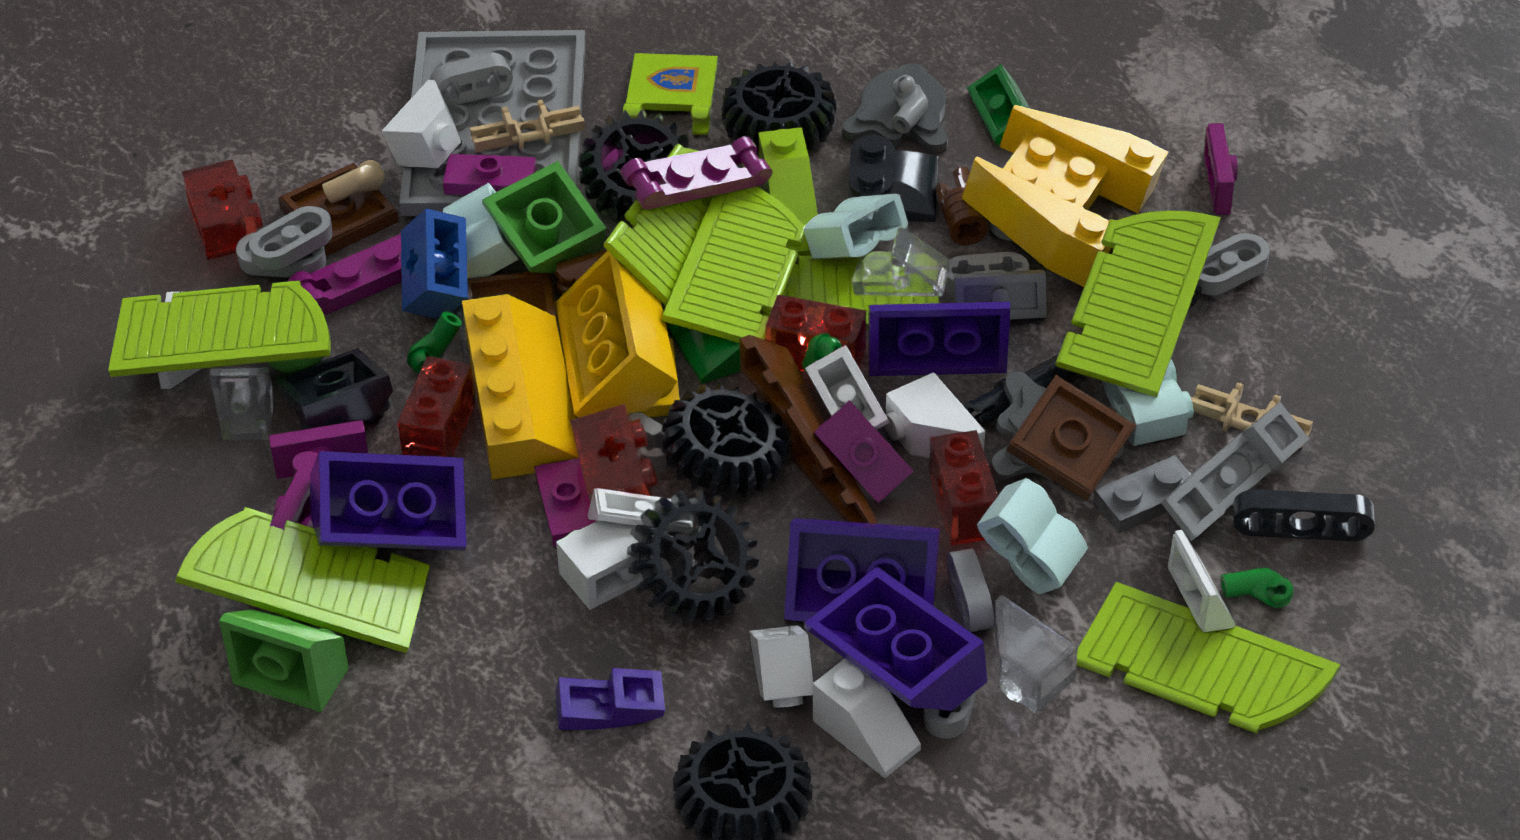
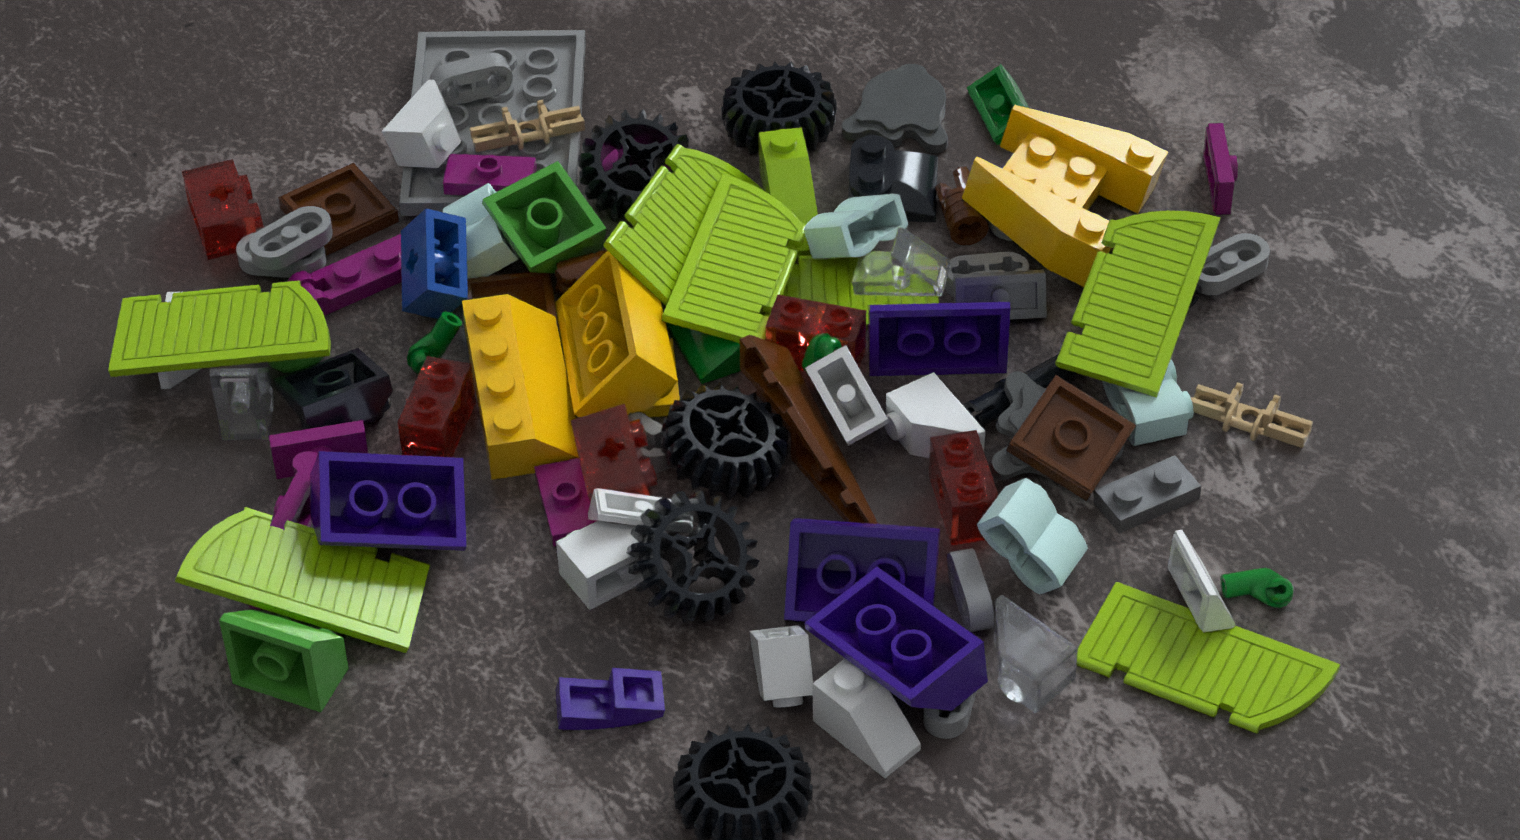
(365, 178): tan arm -> none
(673, 84): lime flag -> none
(696, 174): magenta plate -> none
(863, 451): magenta plate -> none
(911, 103): light grey arm -> none
(1234, 470): light grey slope -> none
(1269, 524): black beam -> none

